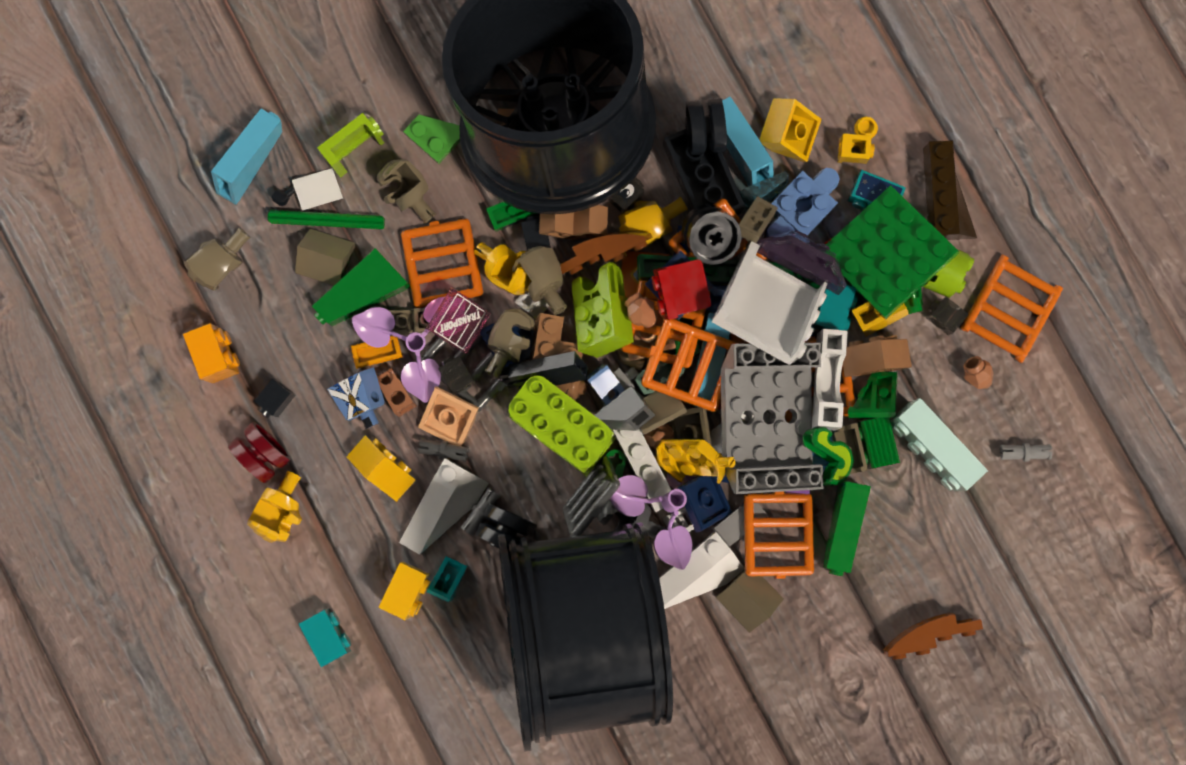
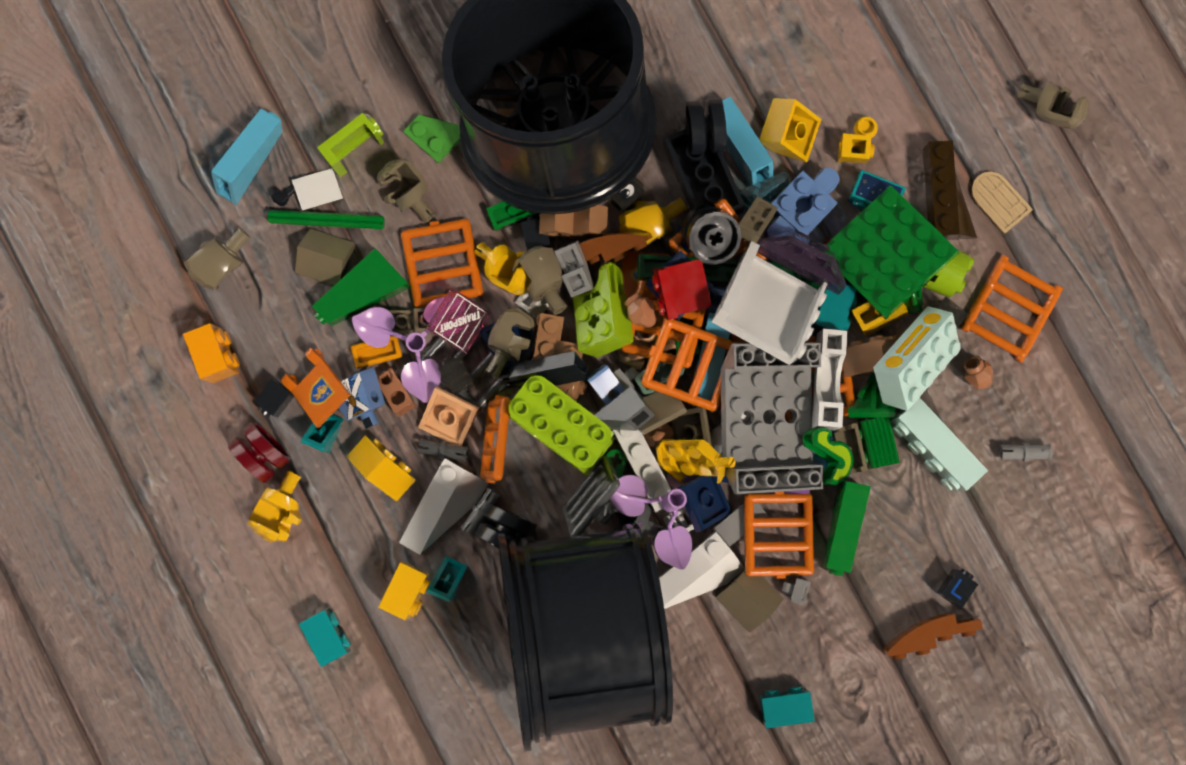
(319, 391): none -> orange flag
(325, 436): none -> teal slope
(499, 450): none -> orange bar
(575, 269): none -> light grey slope
(786, 707): none -> teal brick
(799, 590): none -> light grey tile
(917, 358): none -> light aqua brick
(957, 587): none -> black brick
(999, 200): none -> tan window
(1051, 103): none -> dark tan piece

